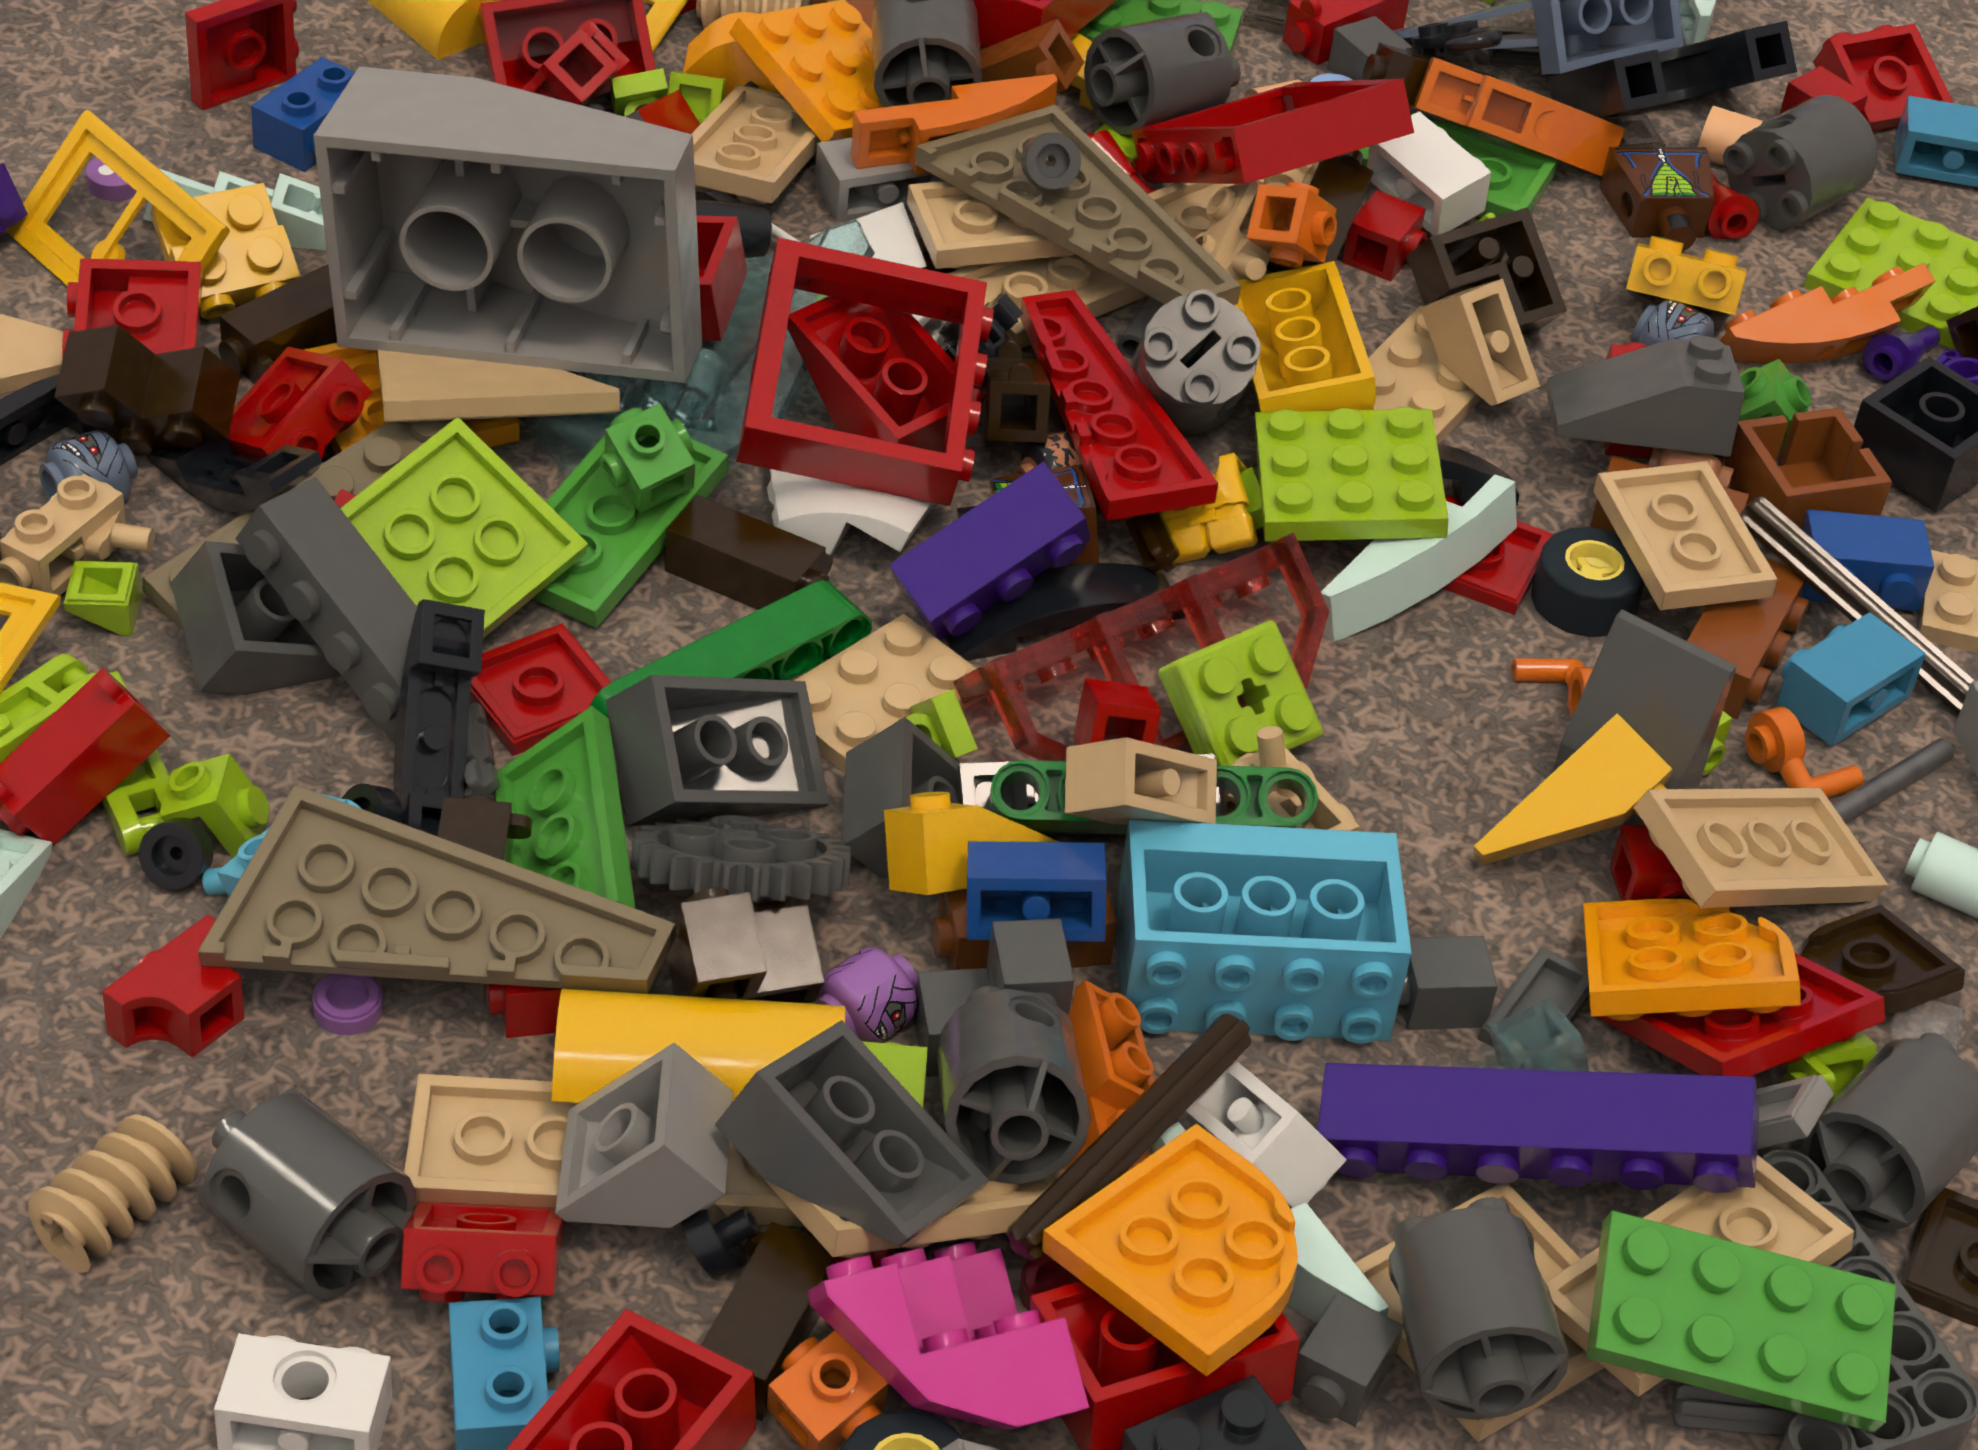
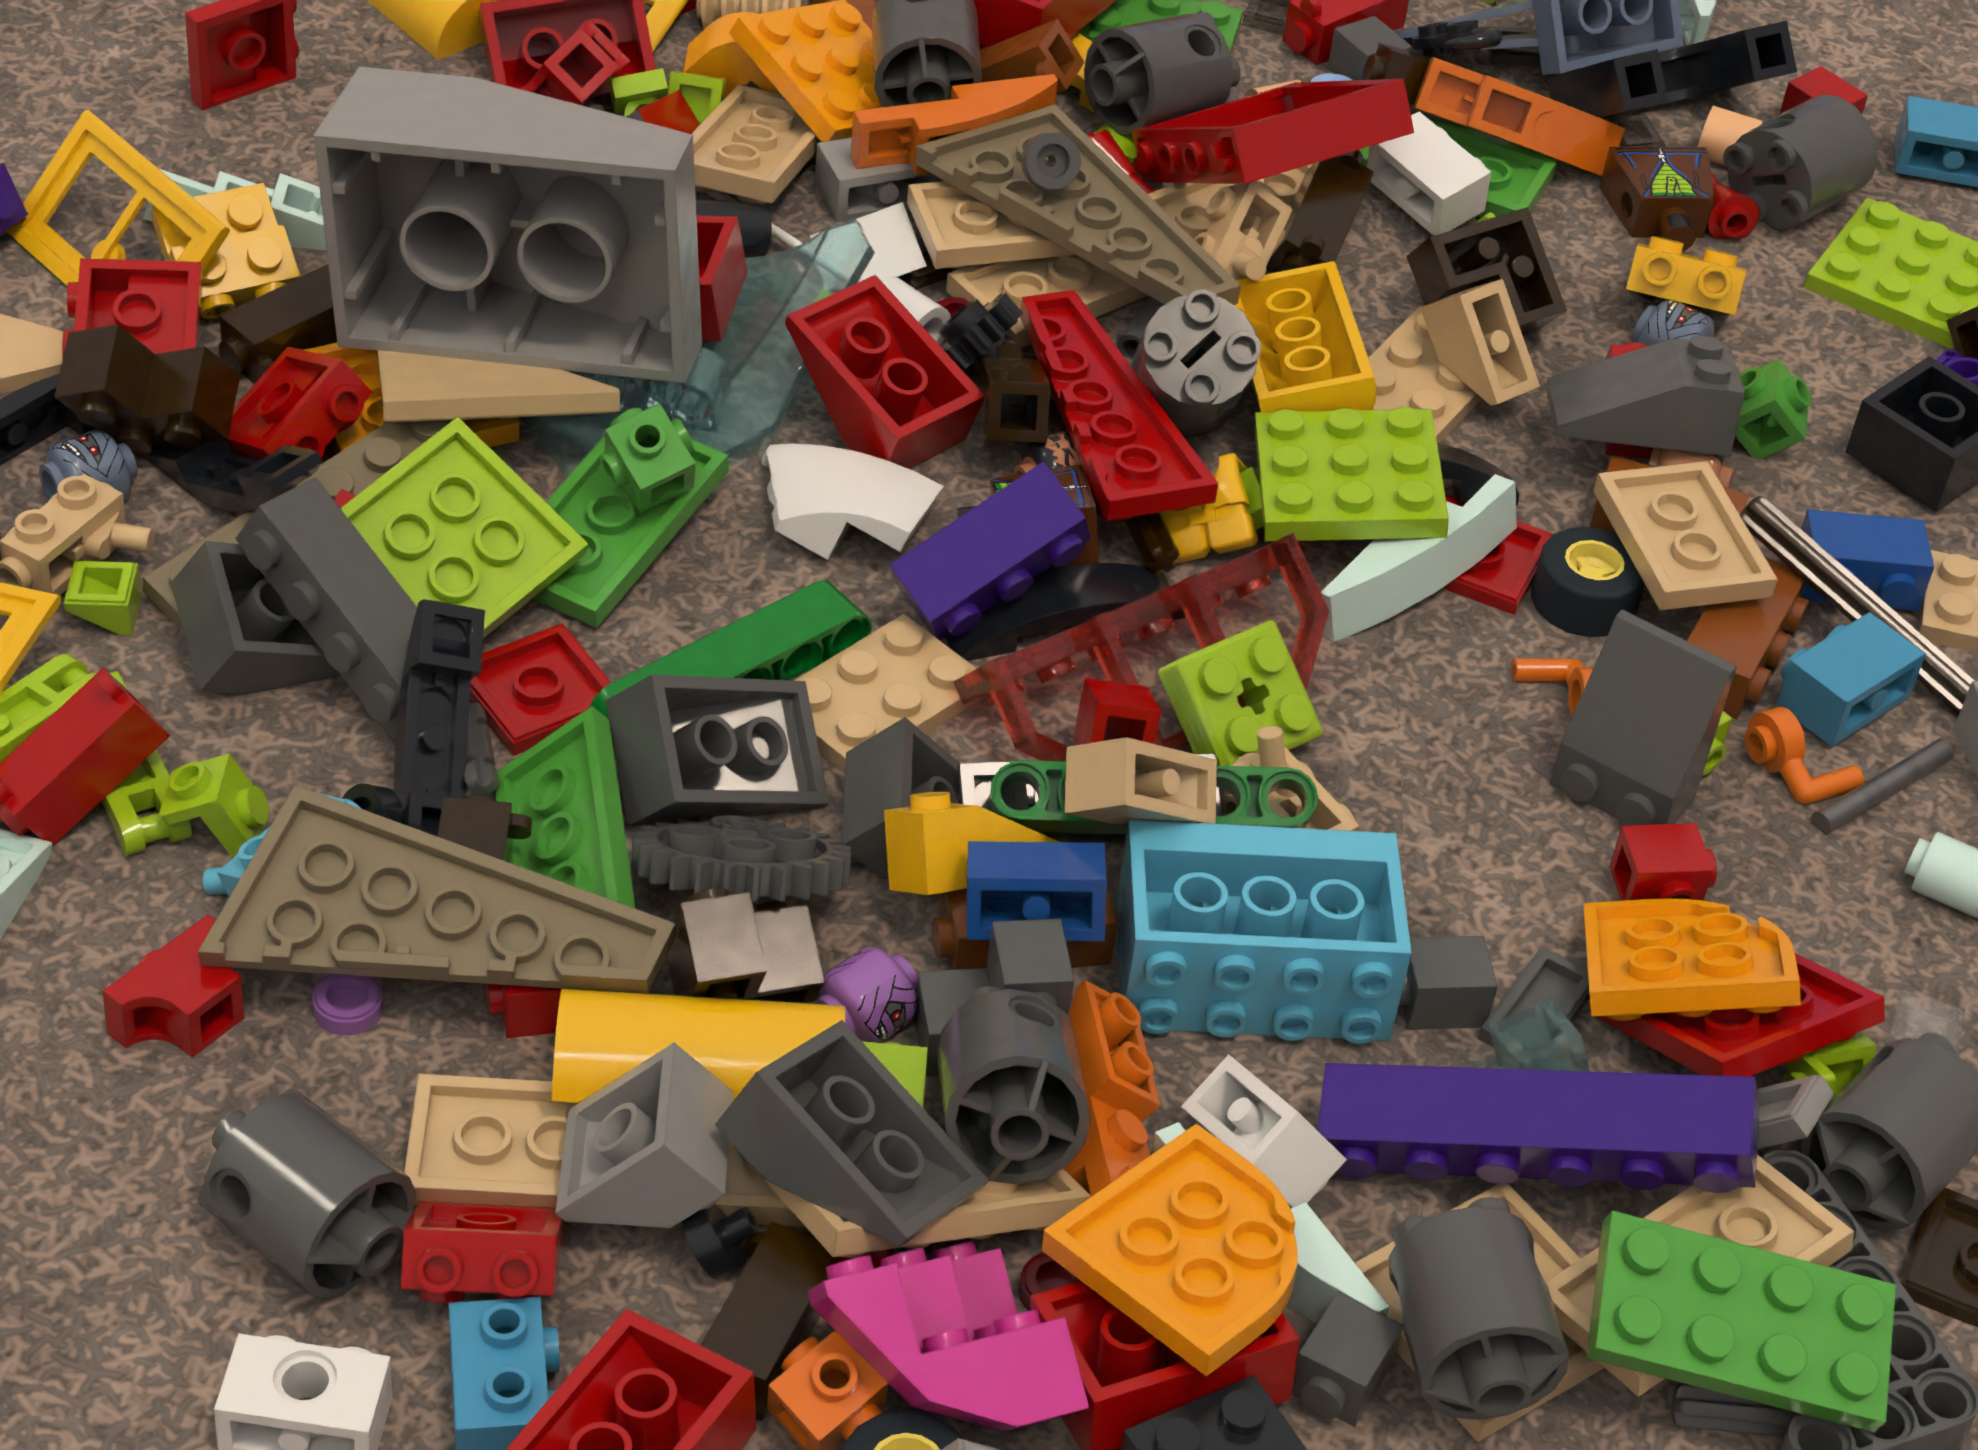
(105, 183): medium lavender tile -> none
(107, 1188): tan piece -> none
(175, 853): black tile -> none
(294, 111): blue brick -> none
(741, 554): dark brown brick -> none
(847, 456): red window -> none
(944, 723): lime tile -> none
(1132, 1131): dark brown axle -> none
(1292, 223): orange brick -> none
(1384, 235): red brick -> none
(1582, 796): yellow slope -> none
(1759, 846): tan plate -> none
(1817, 467): dark orange piece -> none
(1822, 328): orange slope -> none
(1885, 958): dark brown tile -> none
(1886, 67): red plate -> none
(1893, 354): dark purple cone -> none

